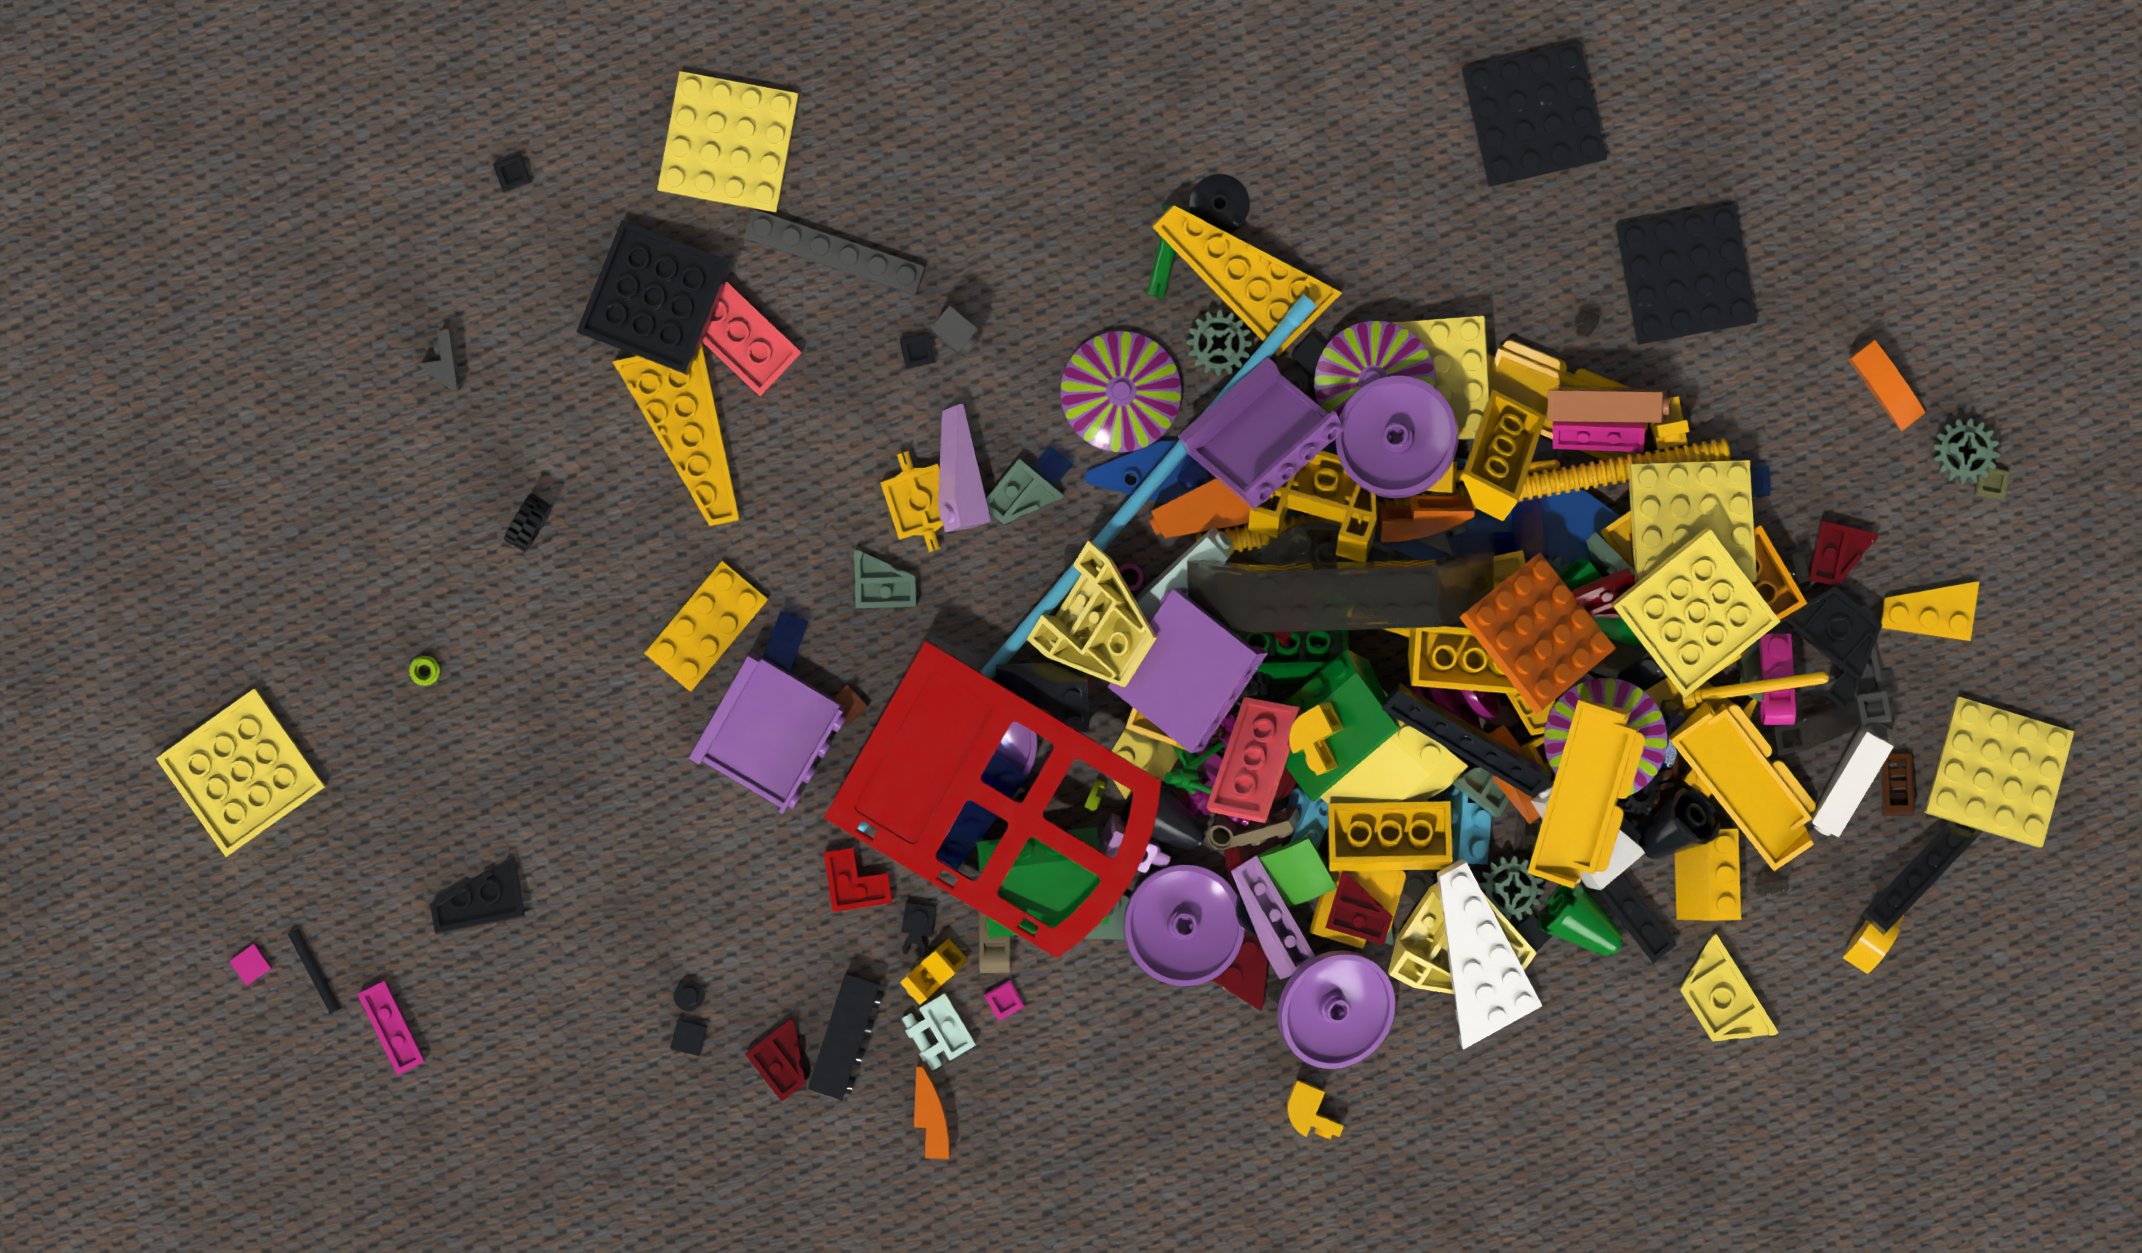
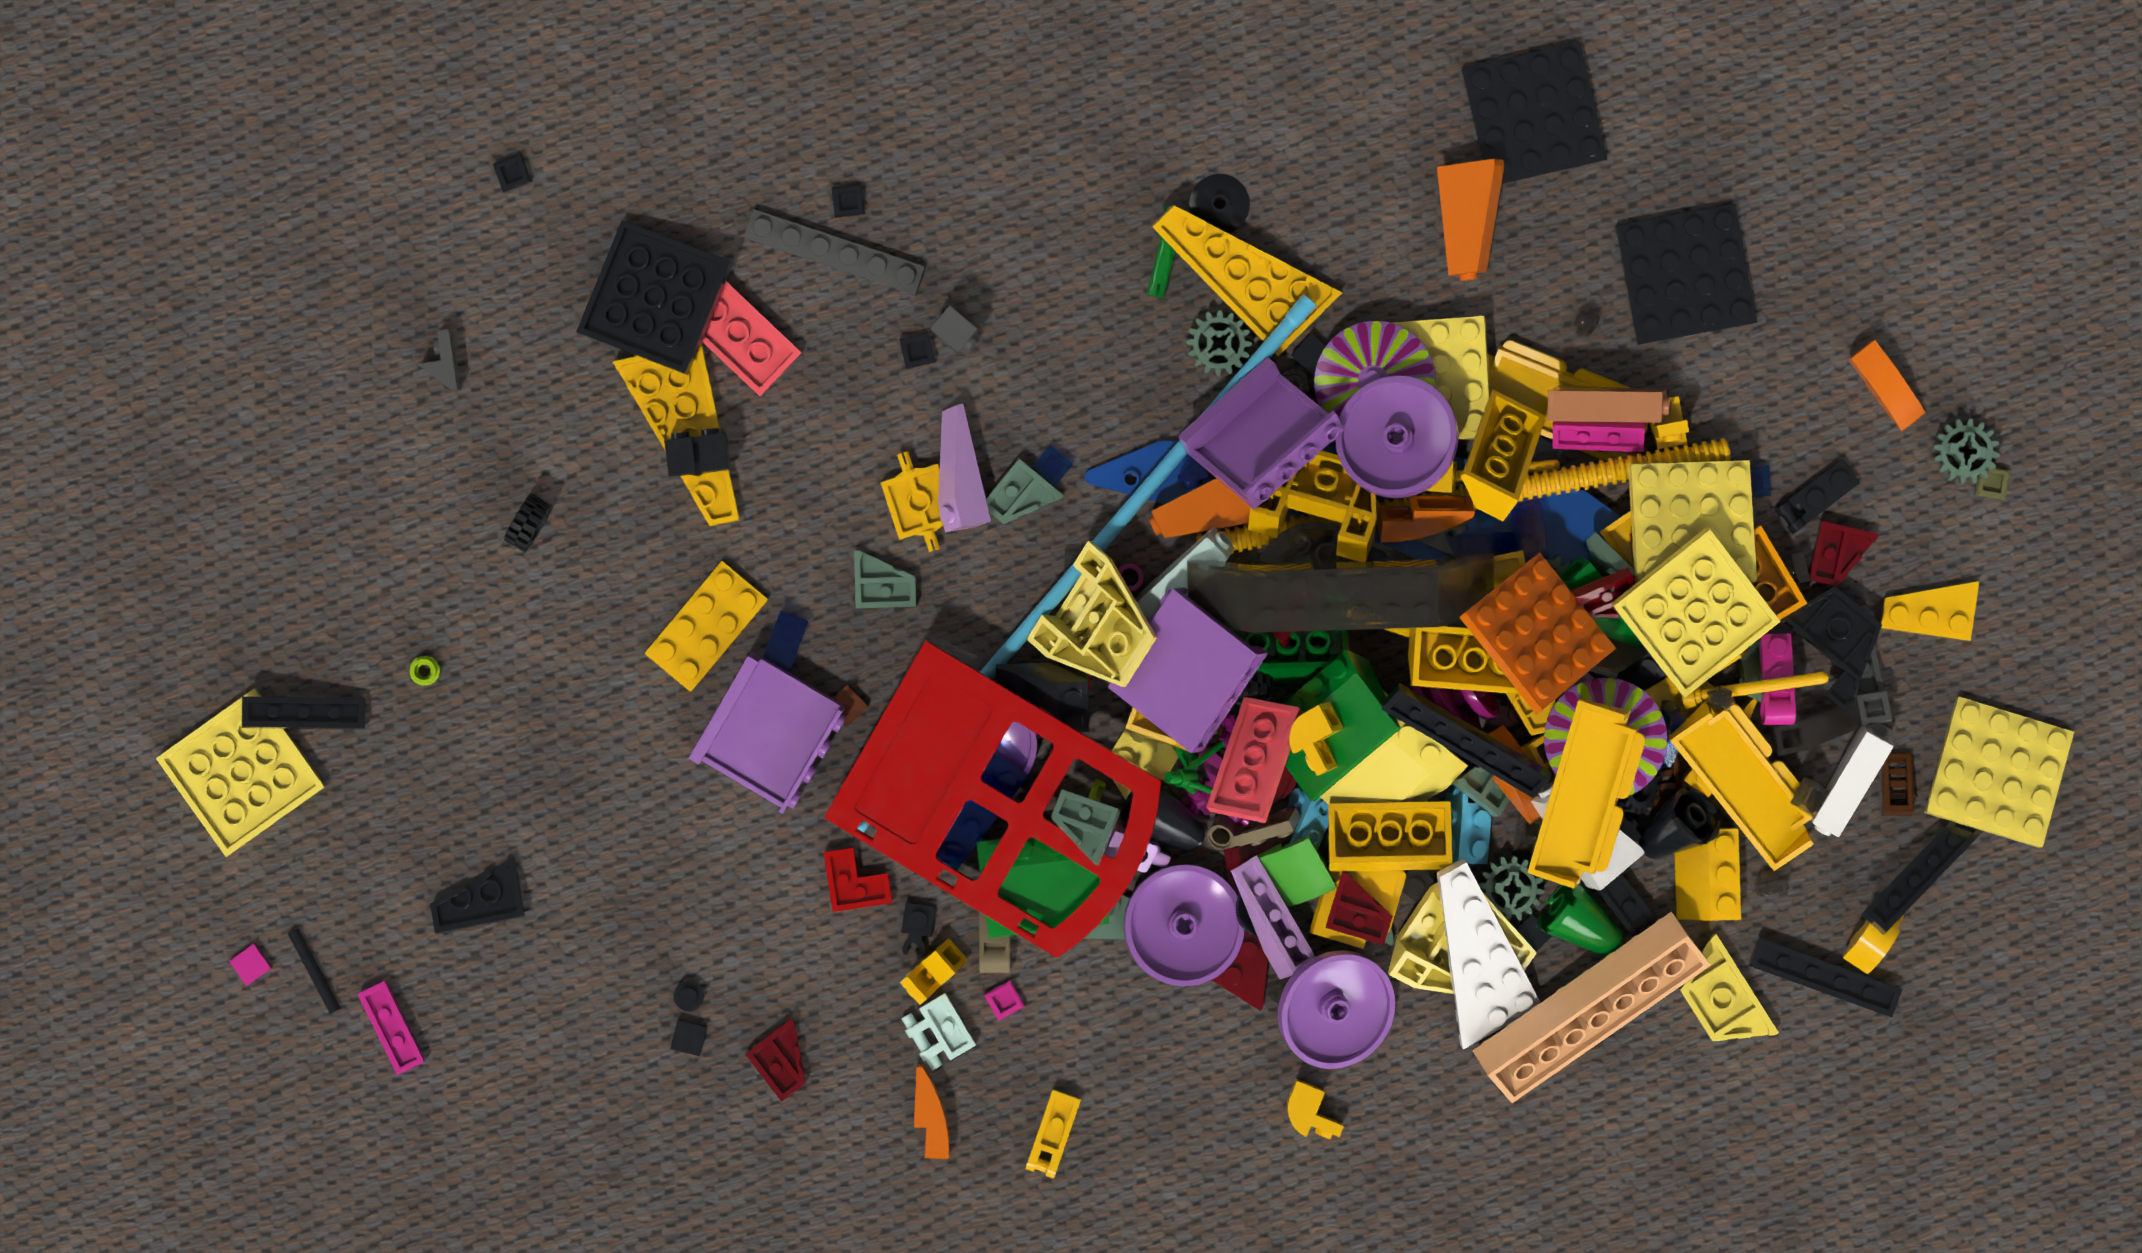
(303, 713): none -> black plate
(697, 454): none -> black piece
(728, 142): light yellow plate -> none
(844, 1036): black brick -> none
(848, 201): none -> black tile
(1053, 1132): none -> yellow plate
(1085, 823): none -> sand green wing
(1120, 391): dish -> none
(1469, 213): none -> orange slope
(1591, 1007): none -> light nougat slope
(1720, 698): none -> clear smoke plate
(1809, 797): none -> clear smoke plate
(1818, 495): none -> black plate
(1825, 977): none -> black plate

